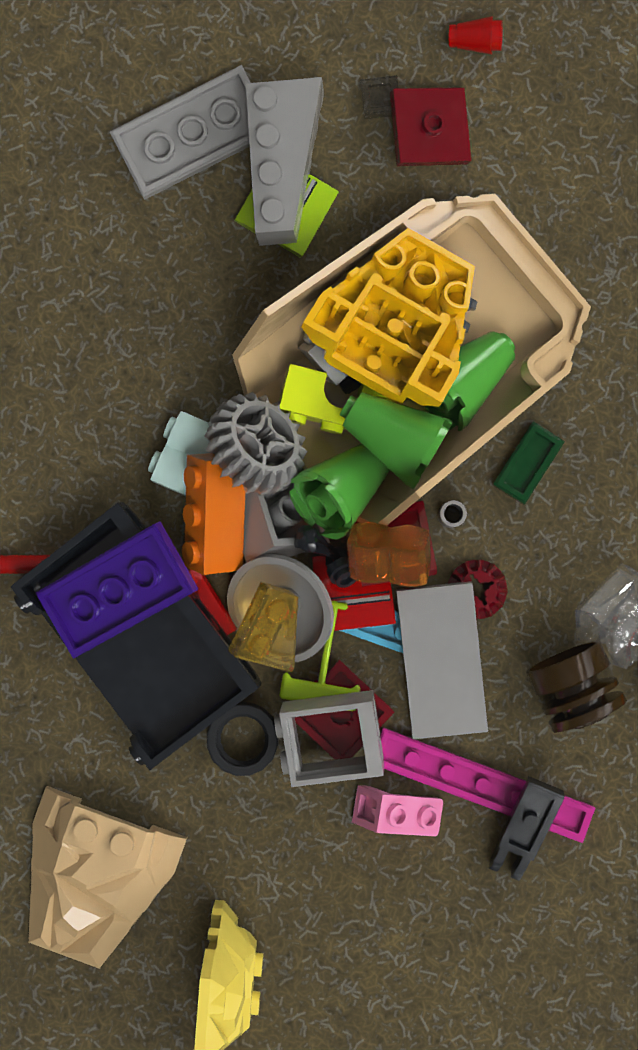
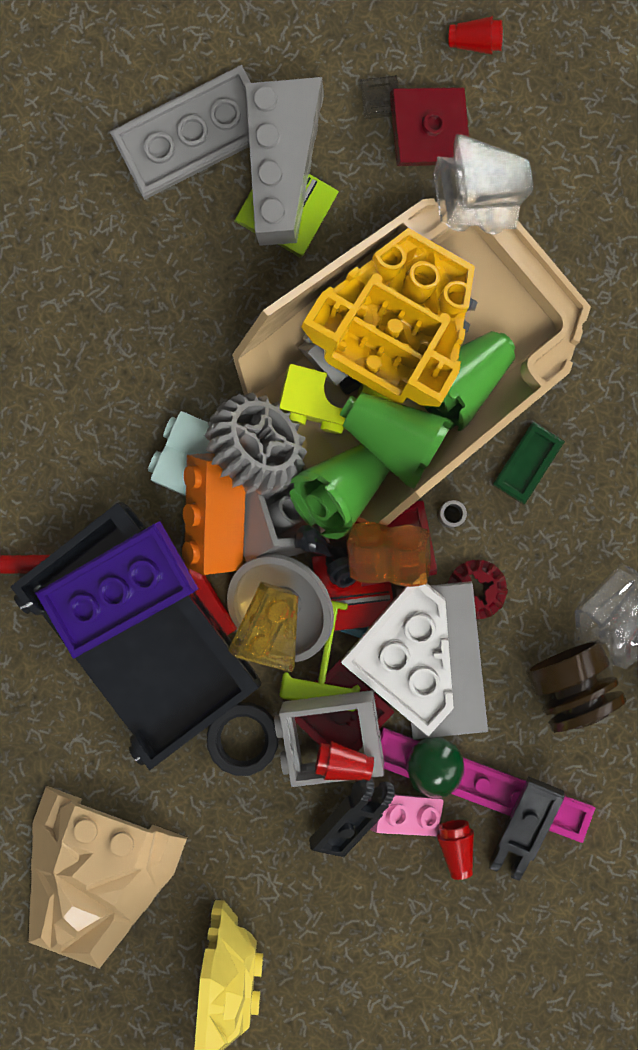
(342, 763): none -> red cone
(352, 818): none -> black hinge
(408, 657): none -> white plate
(435, 767): none -> dark green hair
(457, 844): none -> red cone
(481, 186): none -> clear piece

